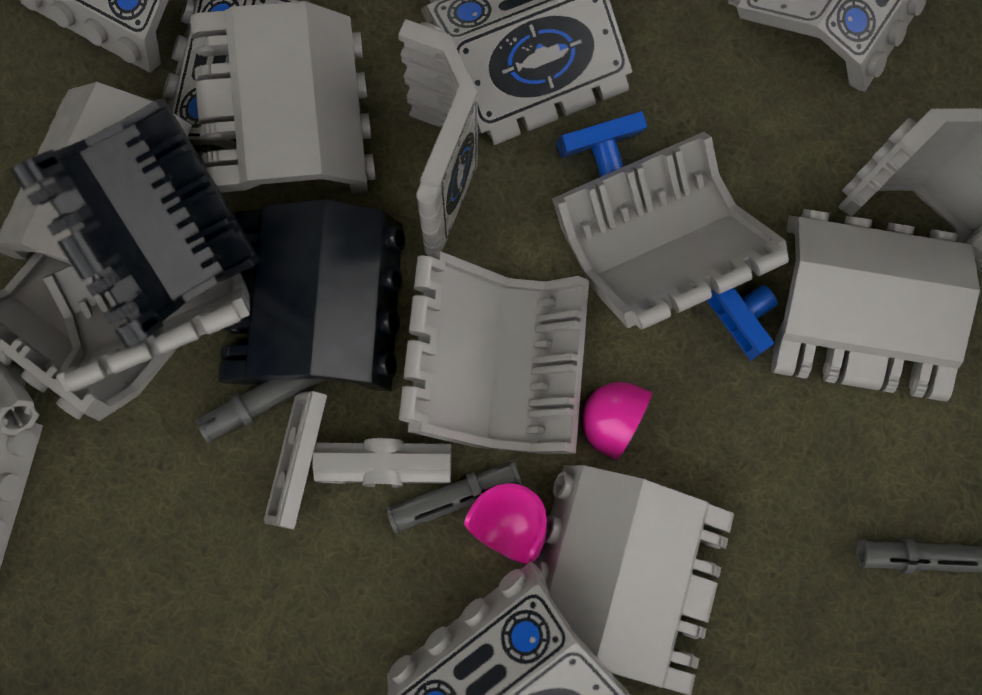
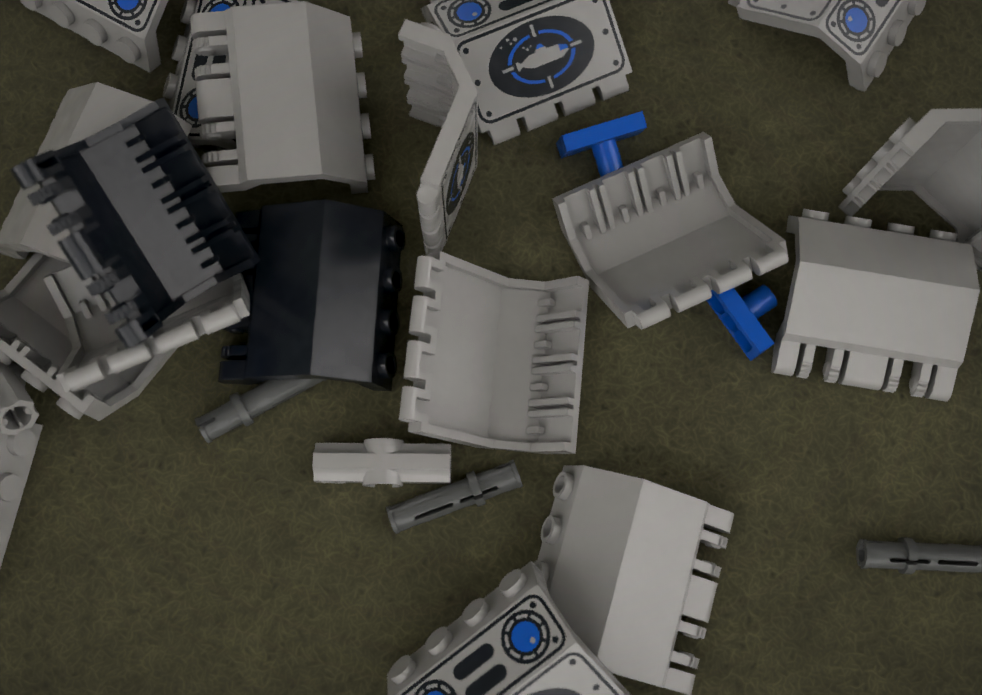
(295, 459): light grey tile -> none
(509, 521): dark pink helmet -> none
(613, 416): dark pink helmet -> none

